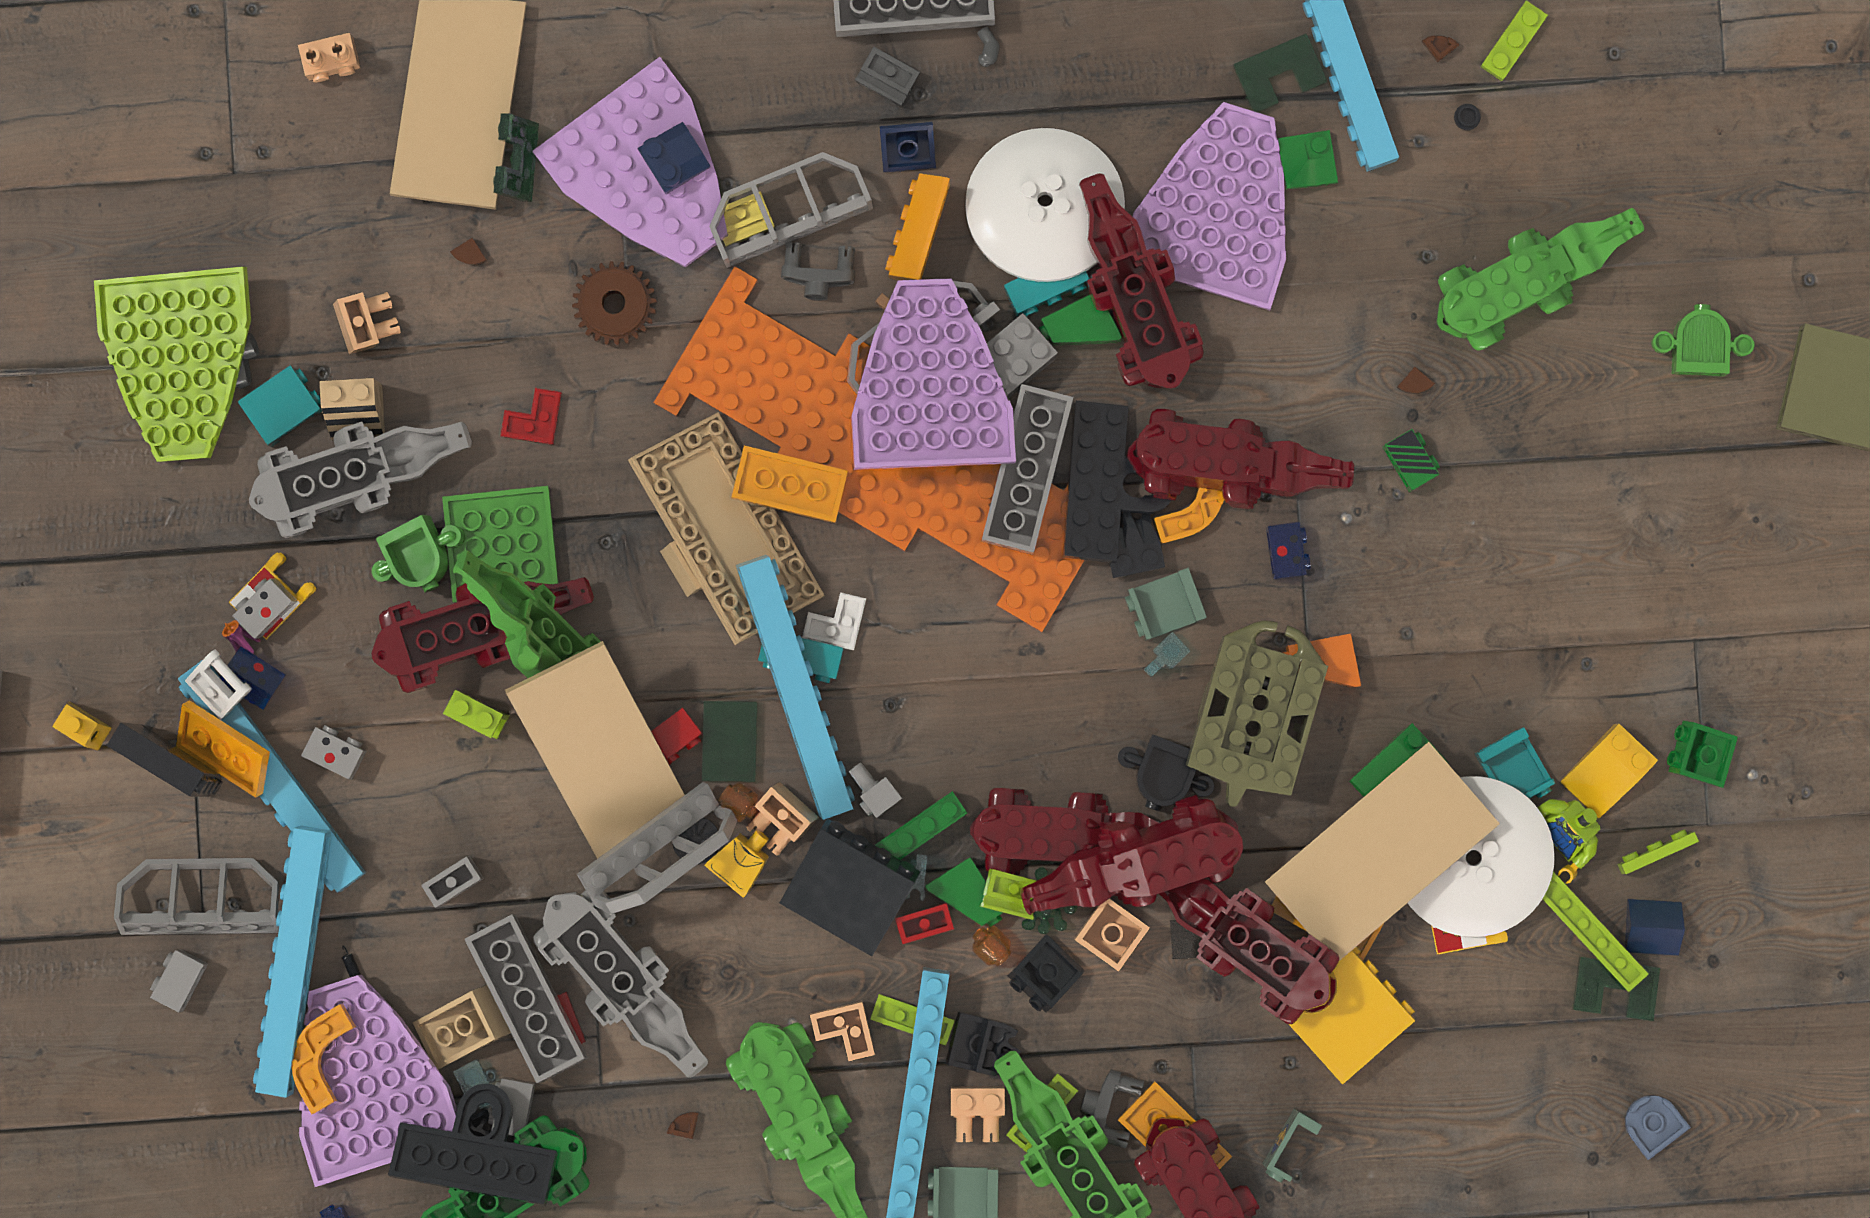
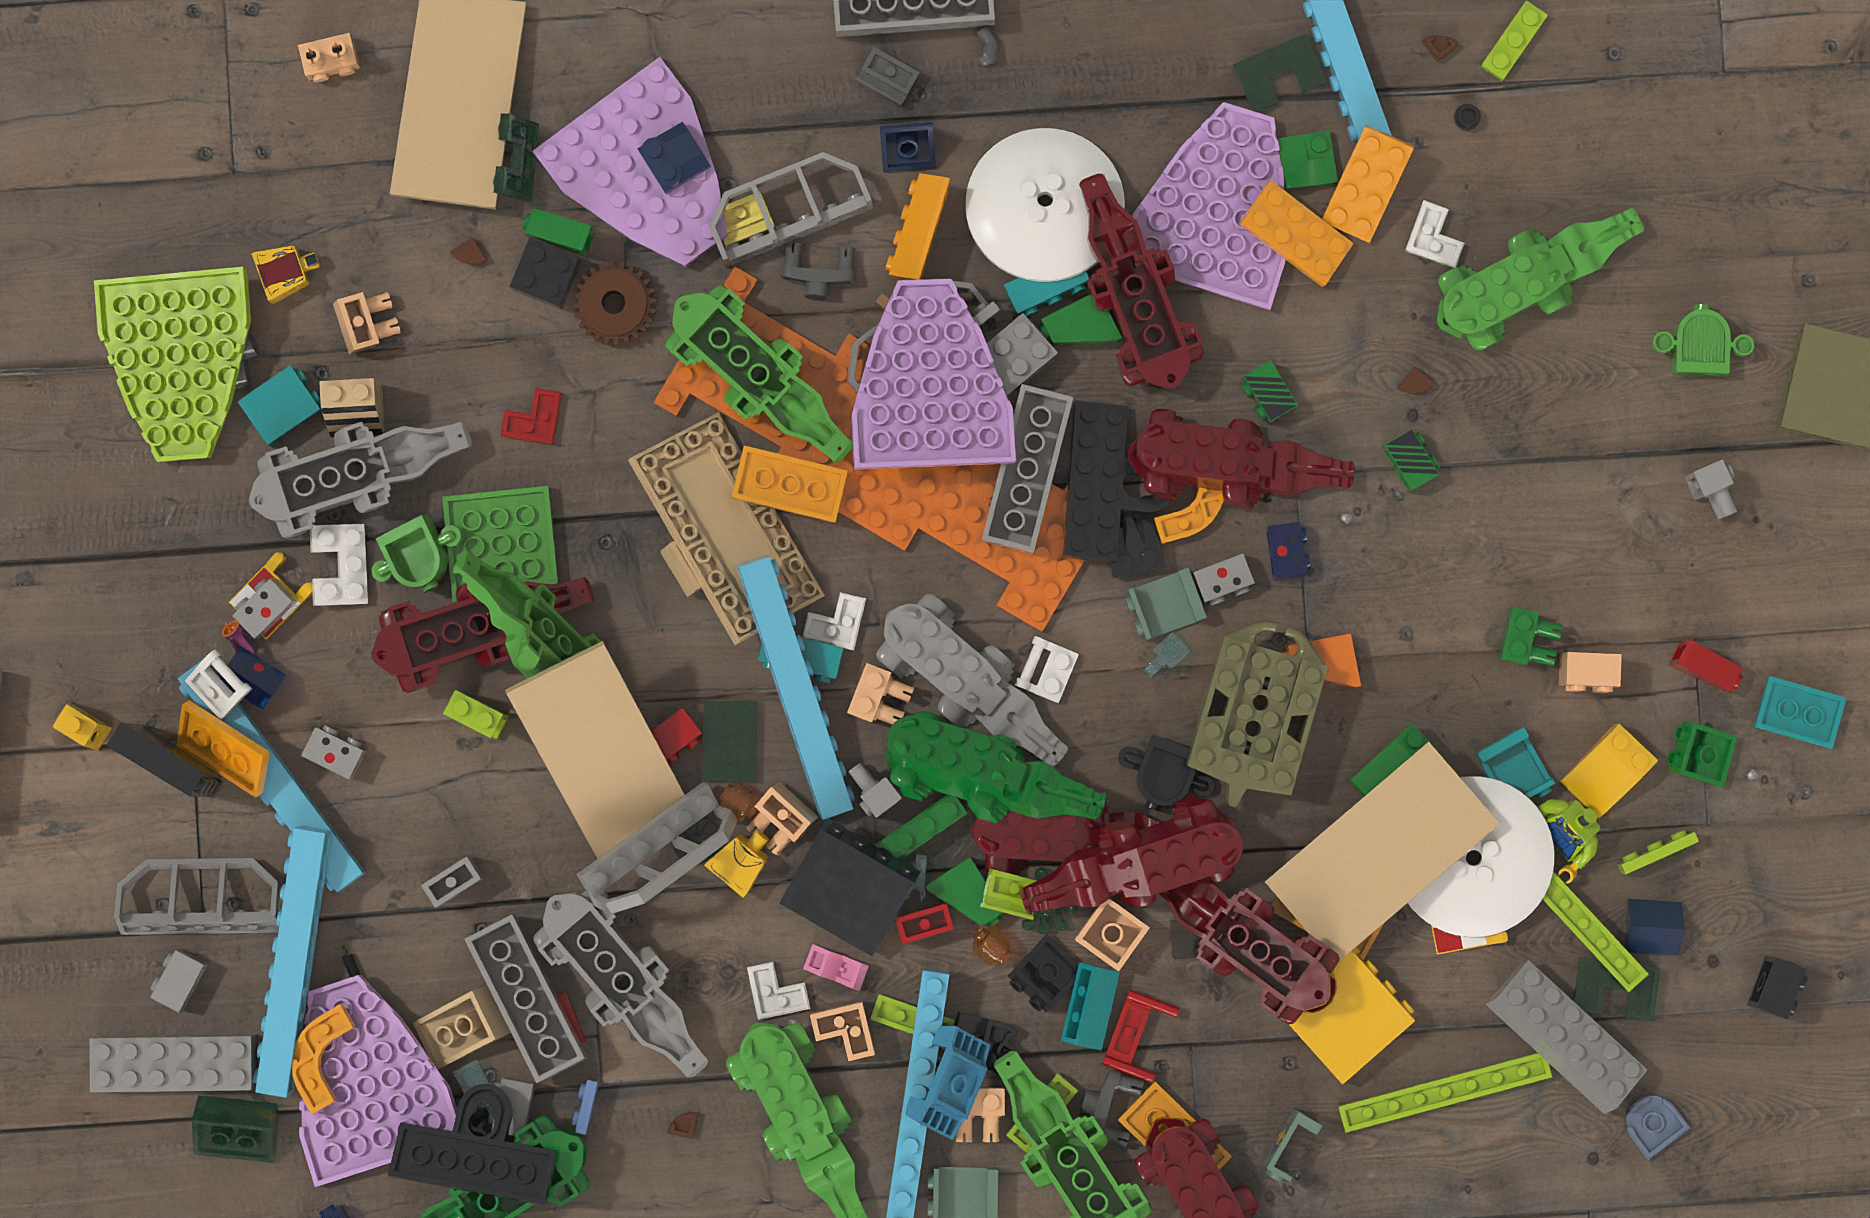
(172, 1063): none -> light grey brick
(235, 1128): none -> clear green slope
(283, 271): none -> torso
(351, 584): none -> white plate
(545, 273): none -> black brick
(559, 232): none -> green slope
(583, 1116): none -> medium blue plate
(757, 374): none -> bright green animal
(771, 999): none -> white tile
(836, 967): none -> bright pink slope
(869, 693): none -> light nougat brick
(954, 1082): none -> dark azure plate
(971, 682): none -> light grey animal
(980, 770): none -> green animal
(1055, 671): none -> white plate
(1090, 1006): none -> teal brick
(1129, 1031): none -> red plate
(1222, 579): none -> light grey brick
(1268, 392): none -> brick
(1296, 233): none -> light orange plate
(1367, 183): none -> light orange plate
(1427, 240): none -> white tile
(1444, 1091): none -> lime plate
(1518, 636): none -> green brick
(1566, 1037): none -> light grey brick
(1589, 670): none -> light nougat brick
(1706, 666): none -> red slope
(1713, 484): none -> light grey brick
(1777, 987): none -> black brick
(1799, 712): none -> teal plate

